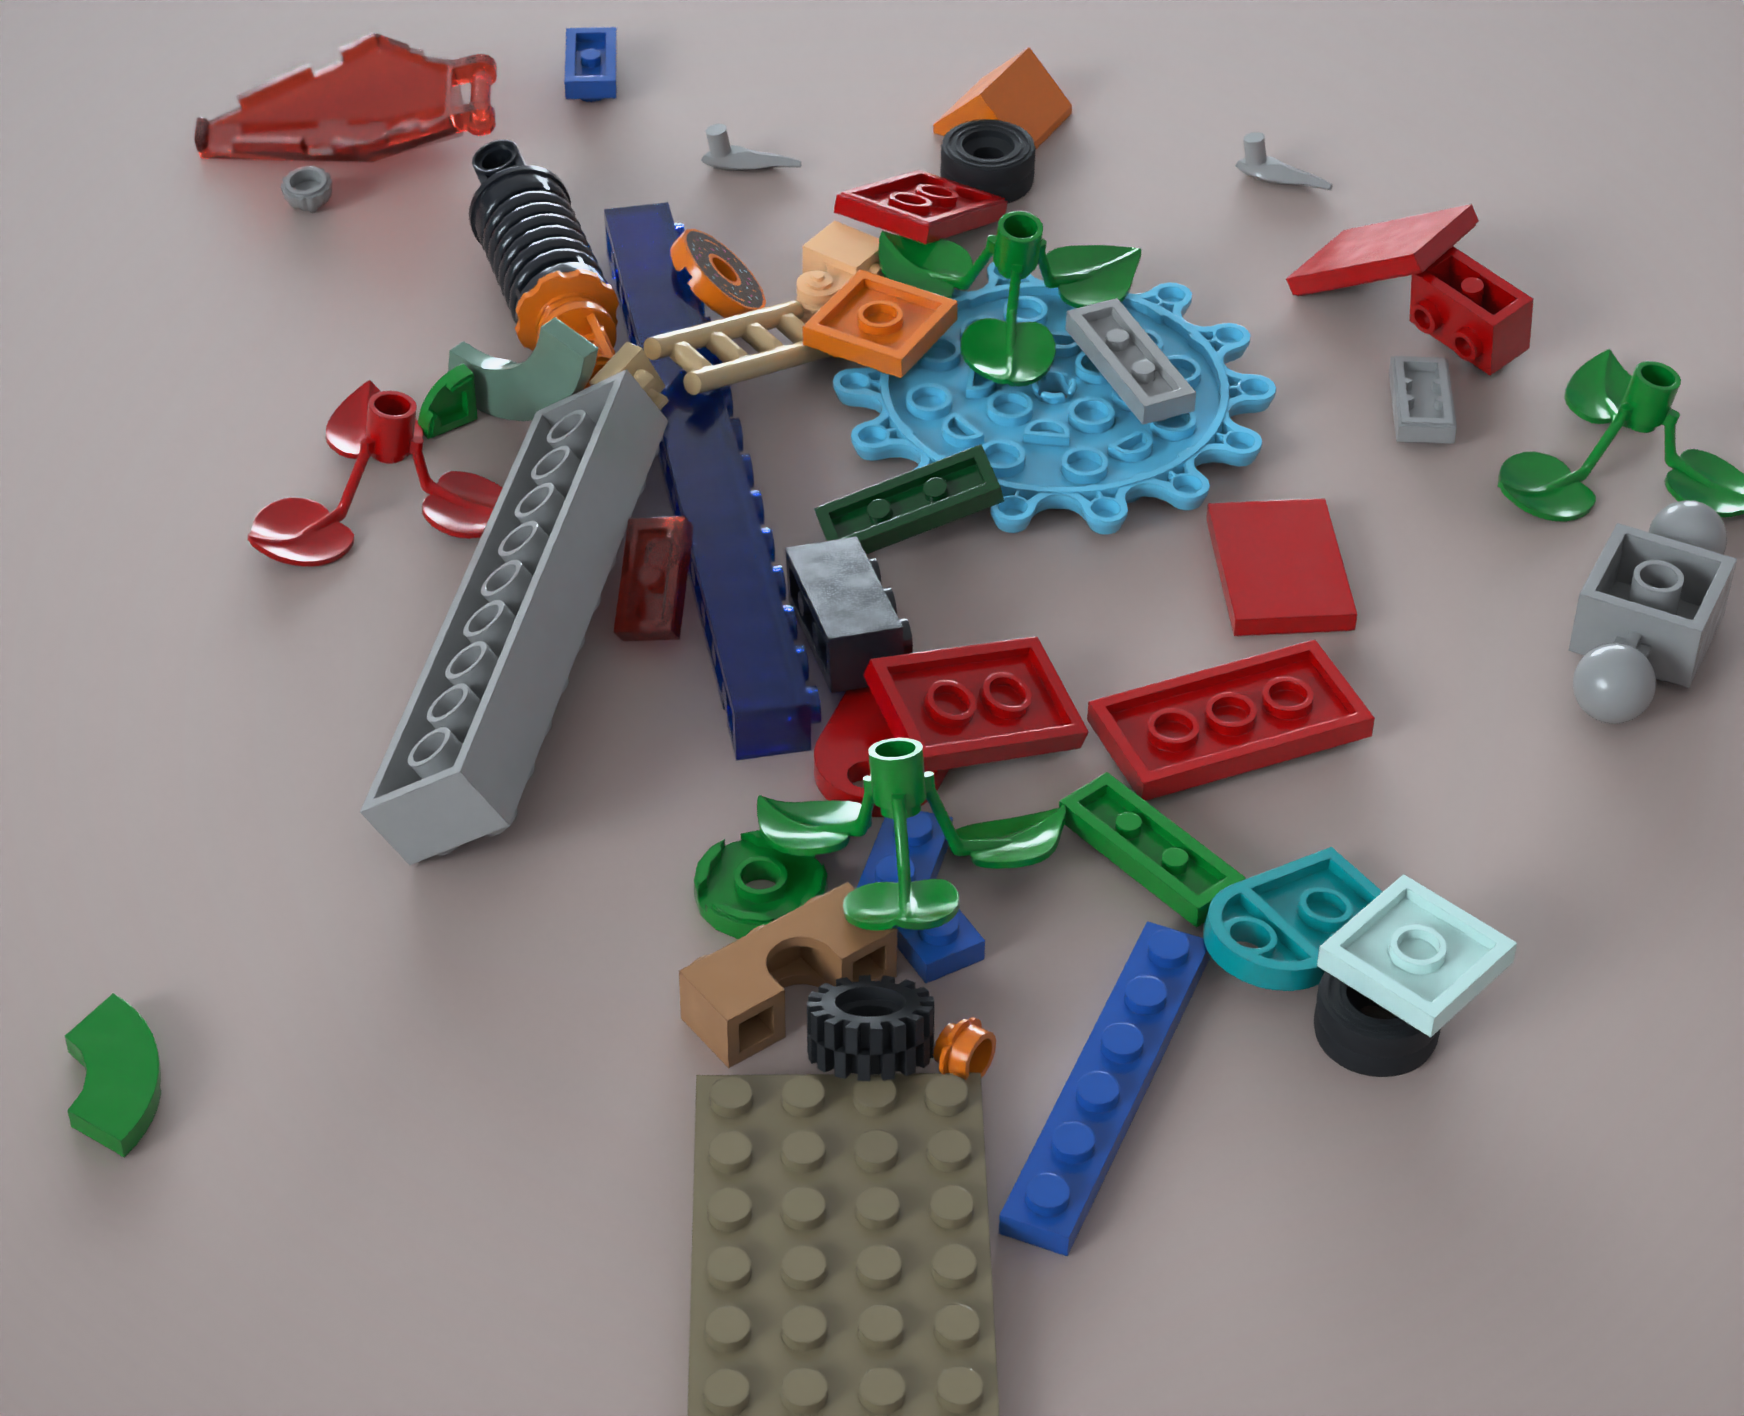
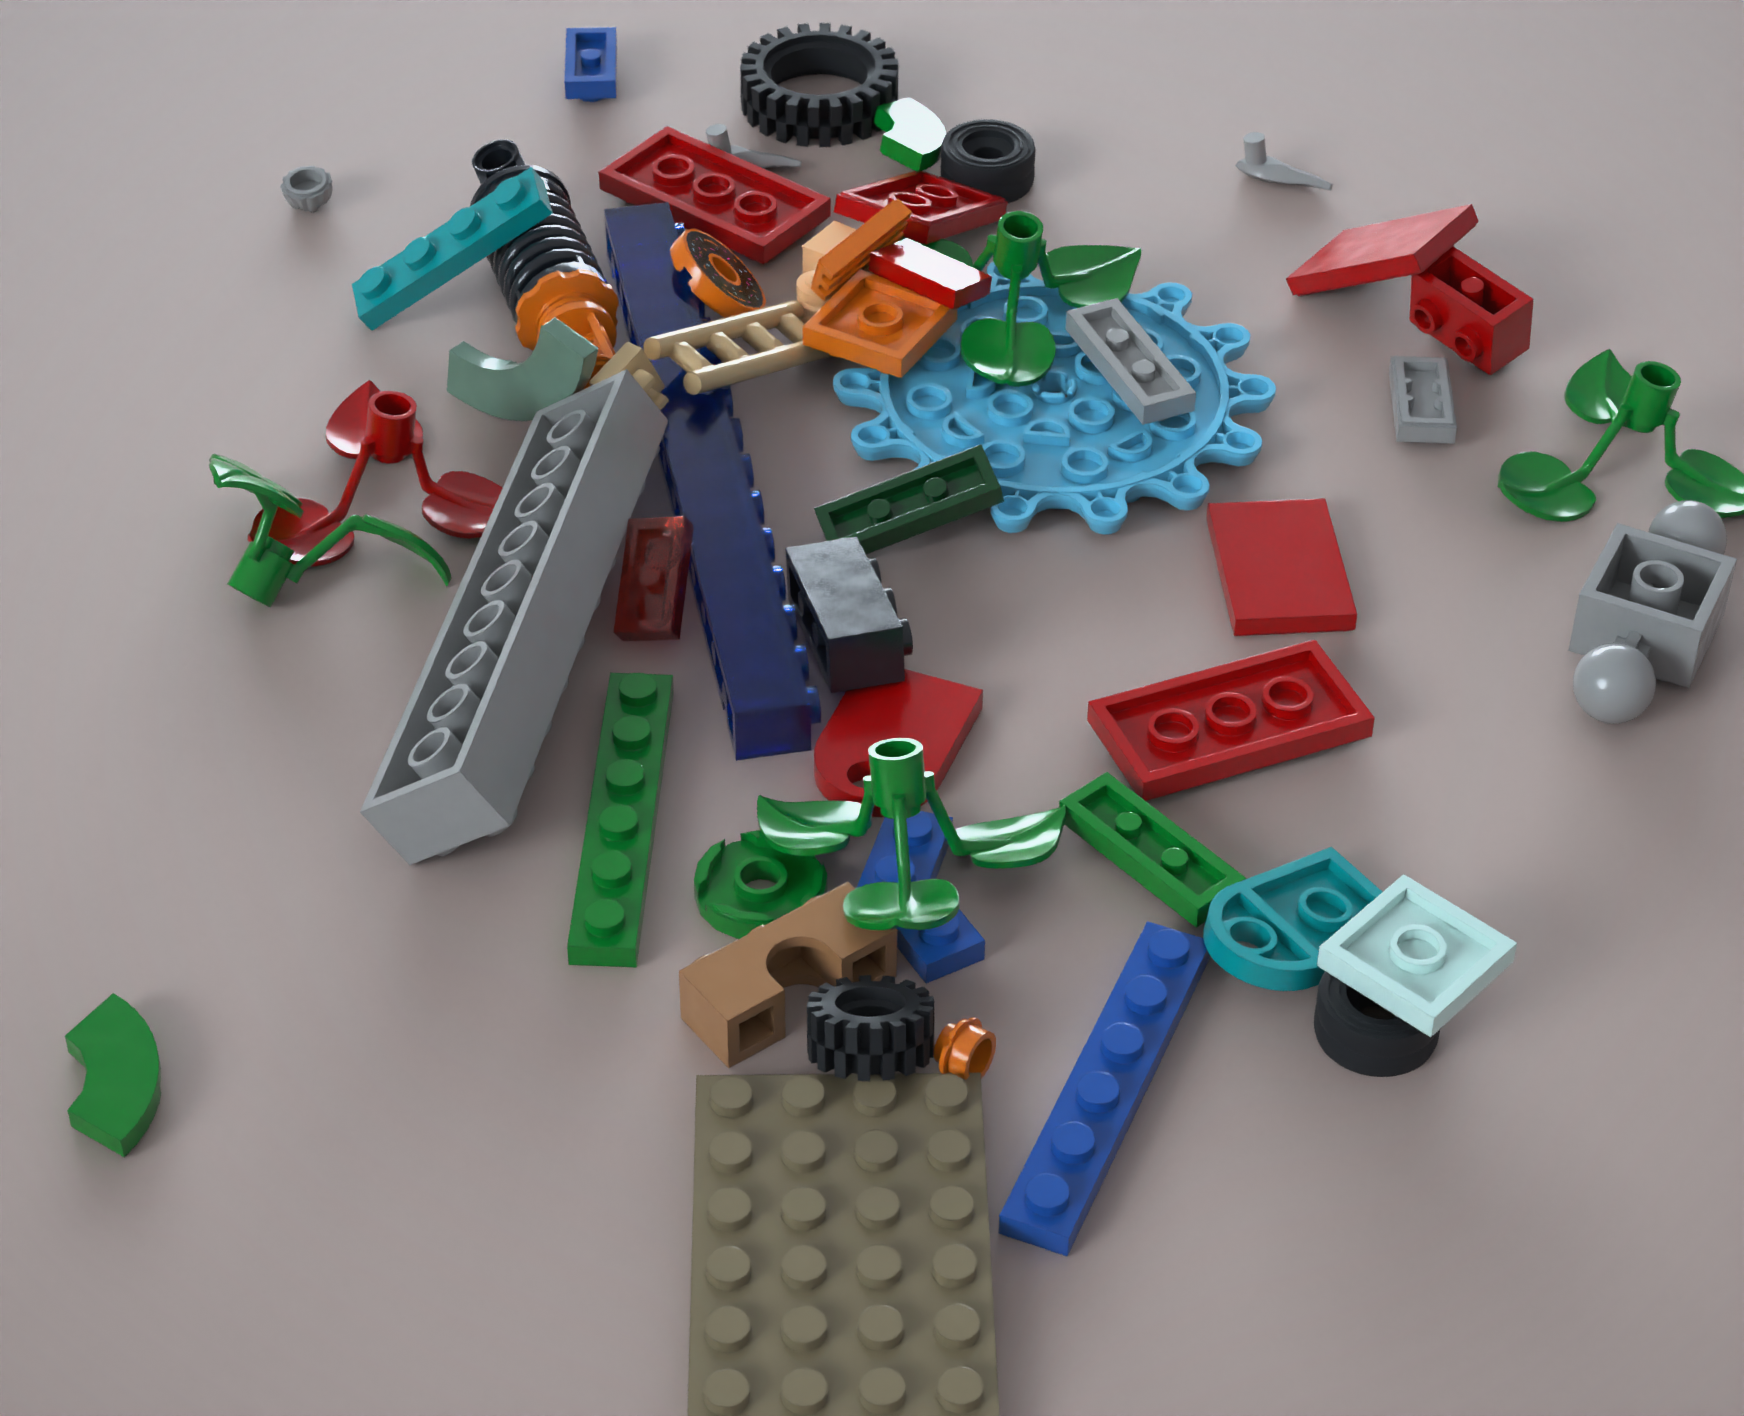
(266, 560): none -> green plant
(356, 110): clear red windscreen -> none
(449, 403): green tile -> none
(451, 248): none -> teal plate
(621, 822): none -> green plate
(716, 193): none -> red plate
(810, 54): none -> black tyre
(854, 251): none -> orange tile
(911, 133): none -> tile
(930, 273): none -> red tile
(977, 703): red plate -> none
(1013, 93): orange slope -> none

